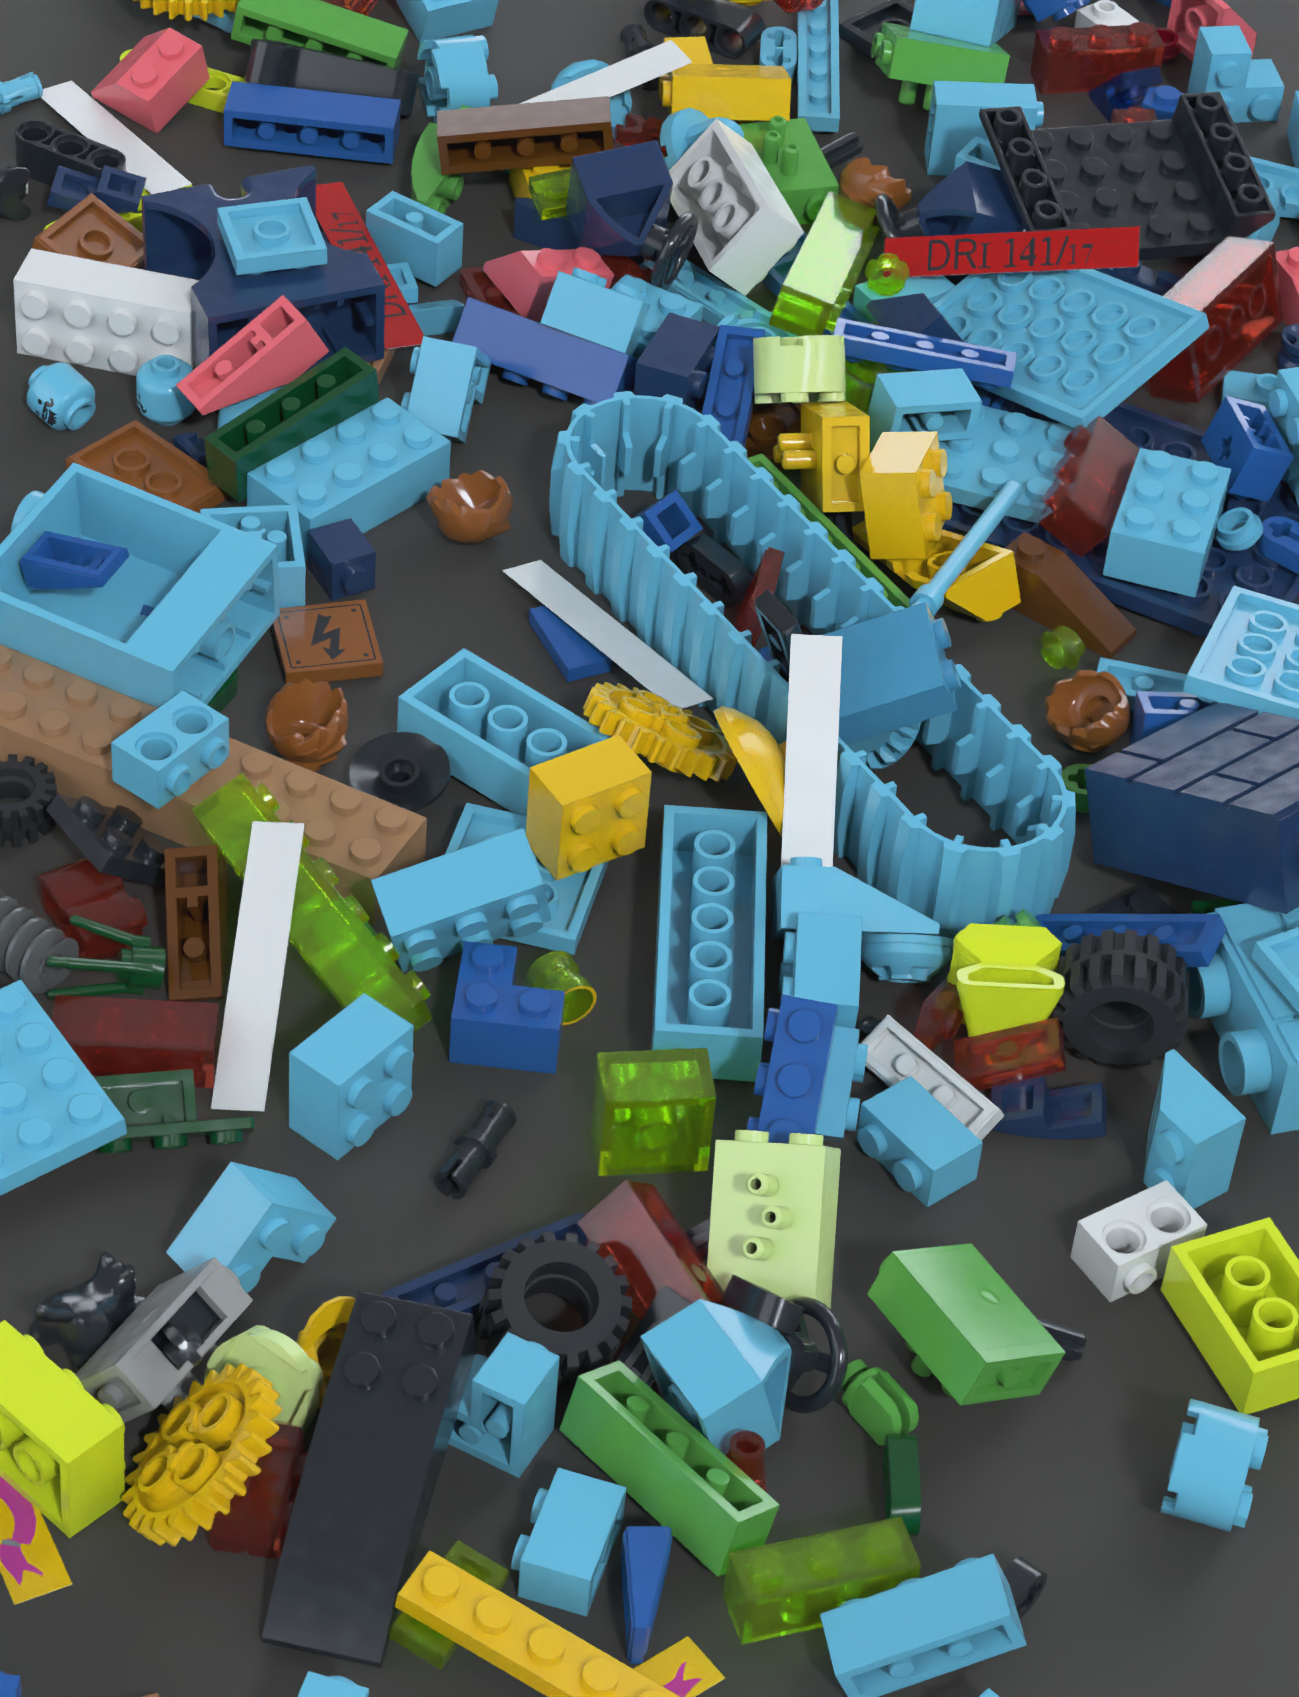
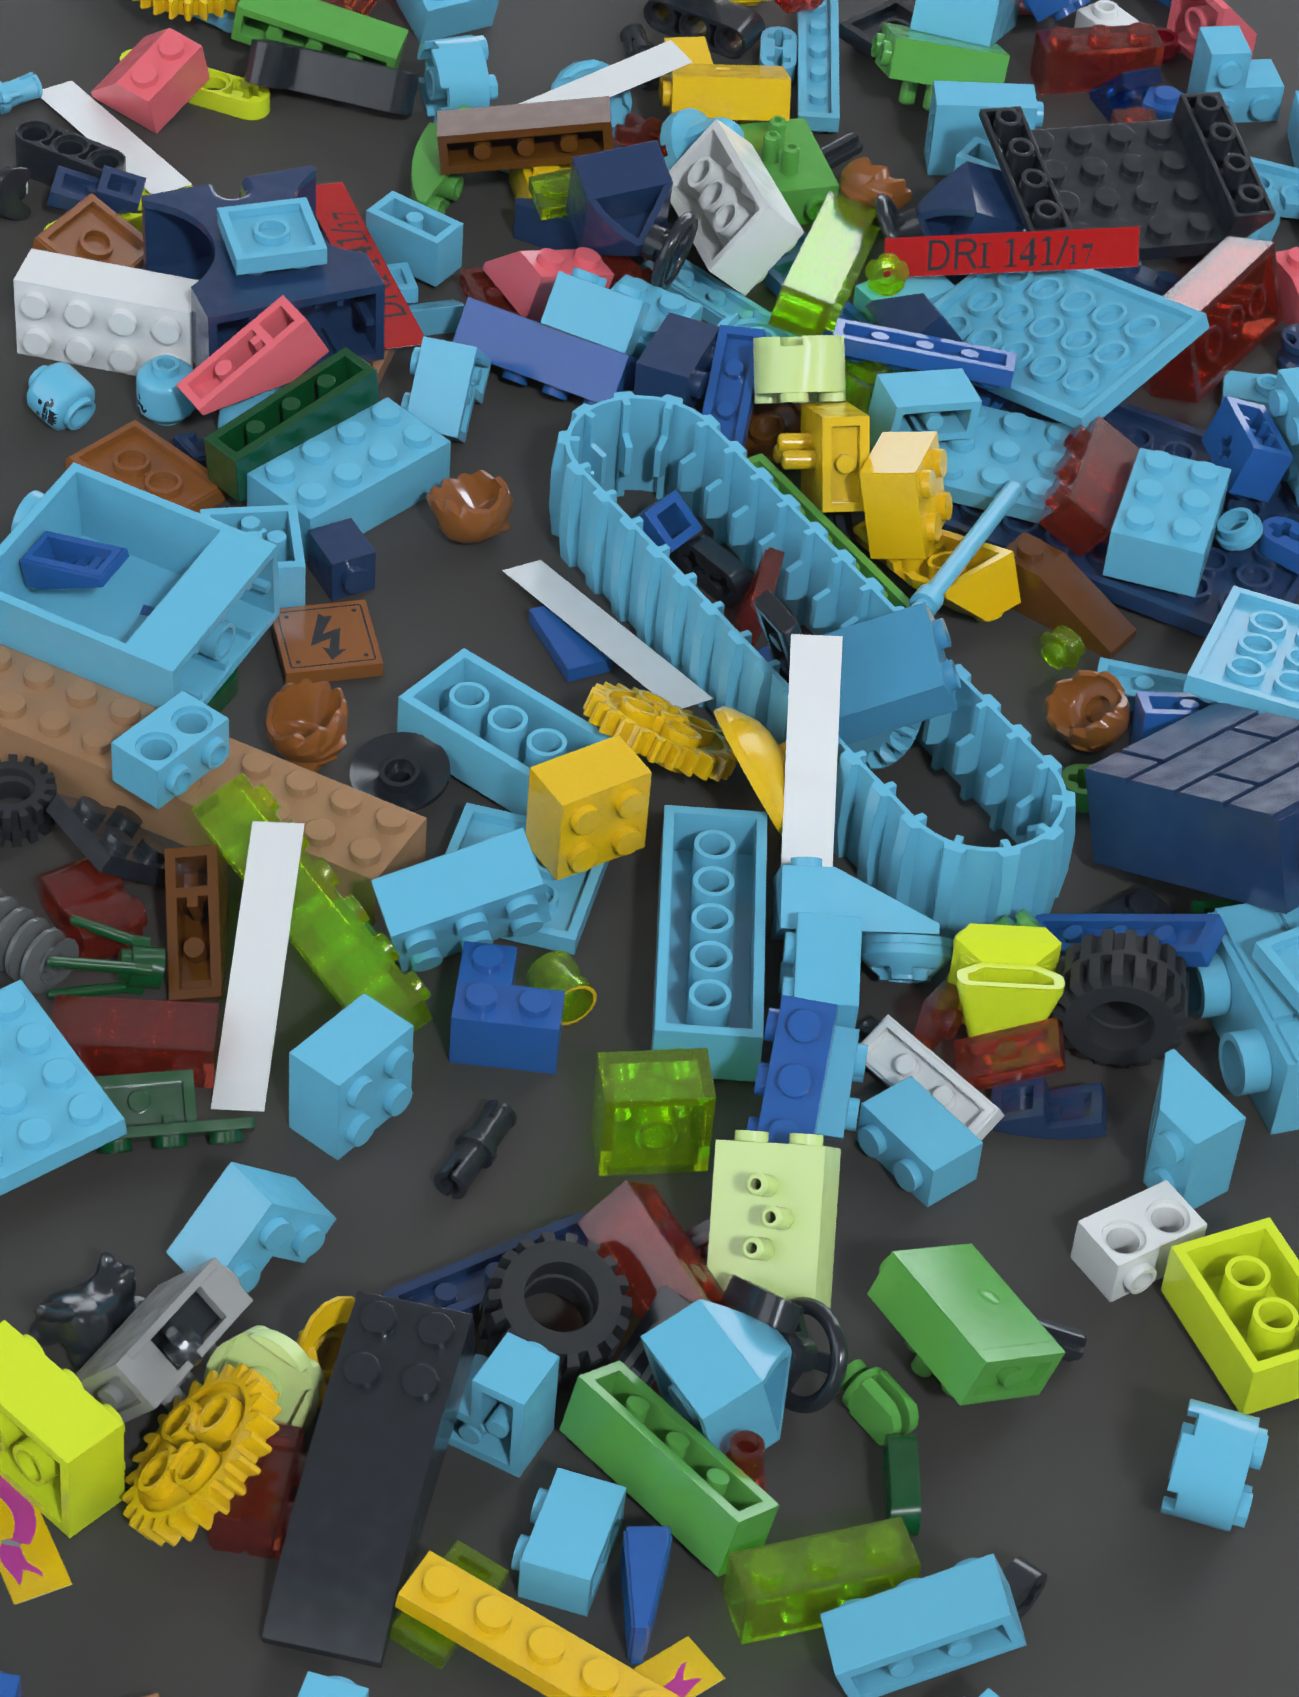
(312, 122): blue brick -> none

